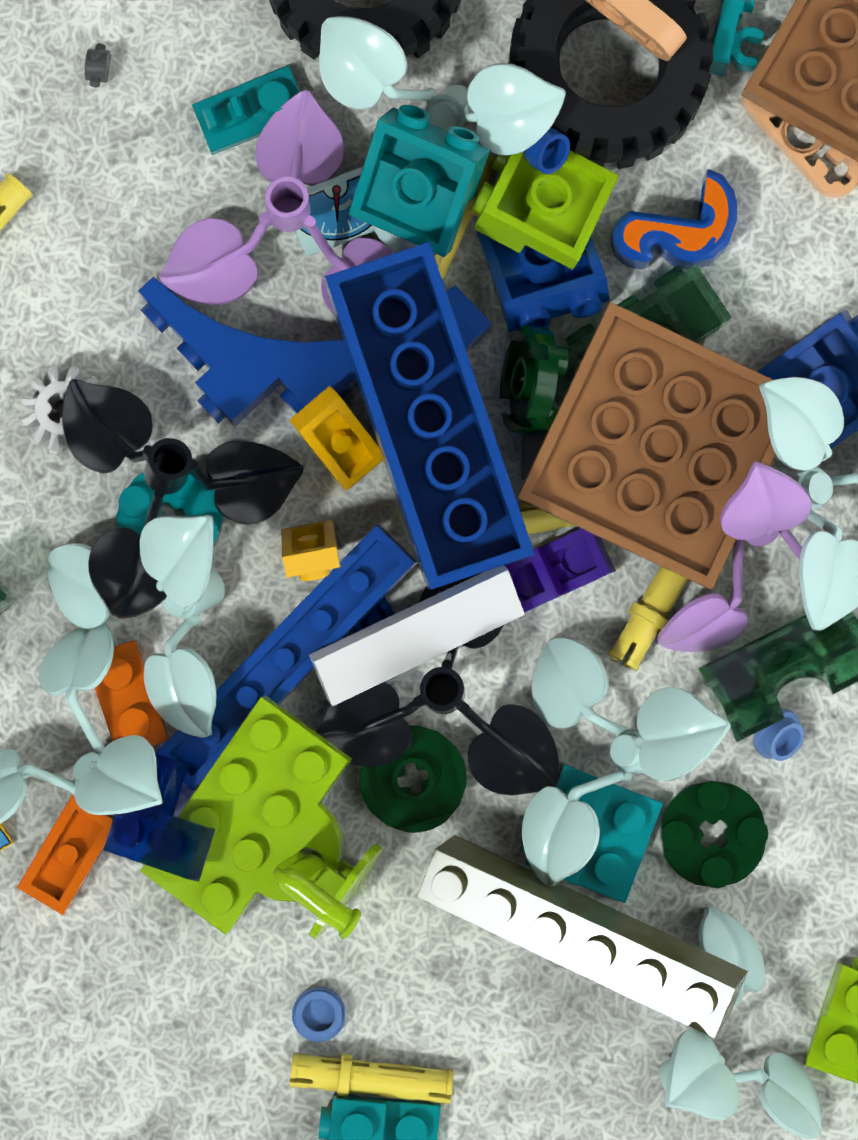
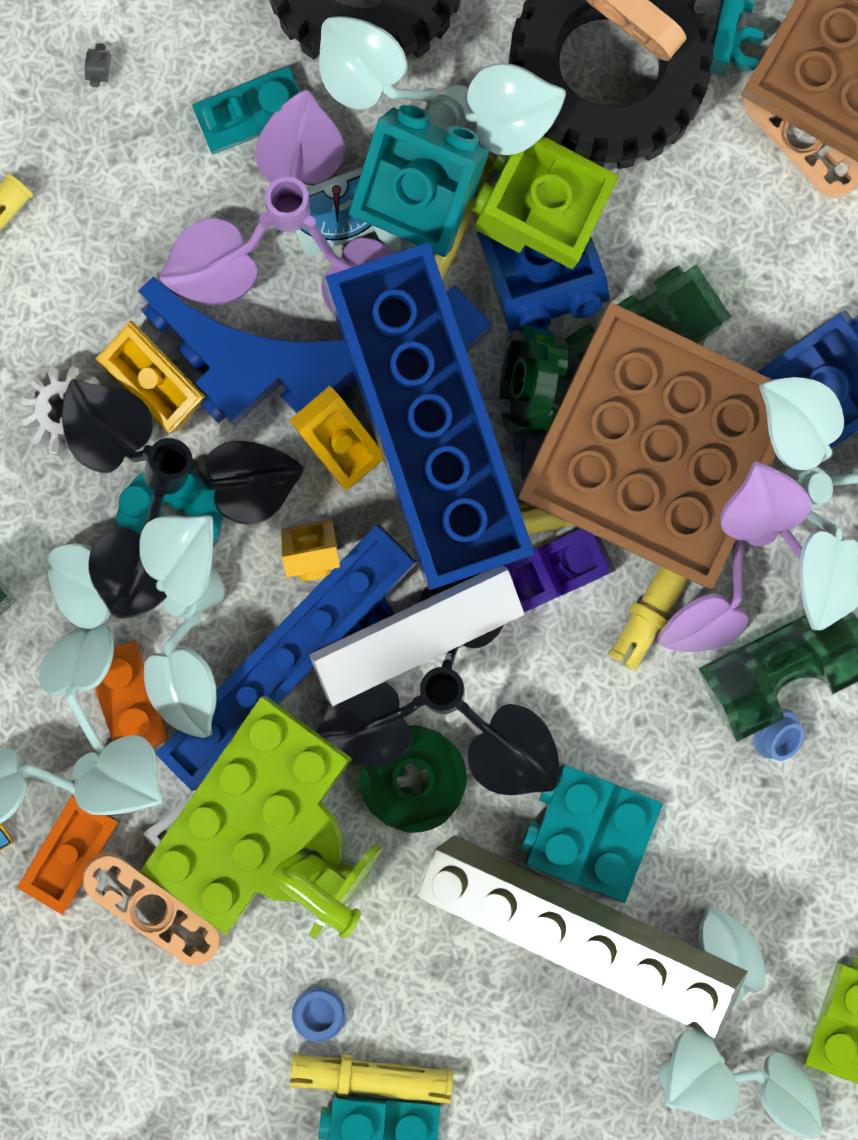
(110, 897): none -> light nougat beam
(151, 377): none -> yellow slope
(159, 837): clear blue plate -> none
(548, 152): blue hinge -> none
(671, 741): light aqua plant -> none
(676, 238): blue animal -> none
(682, 834): dark green plate -> none

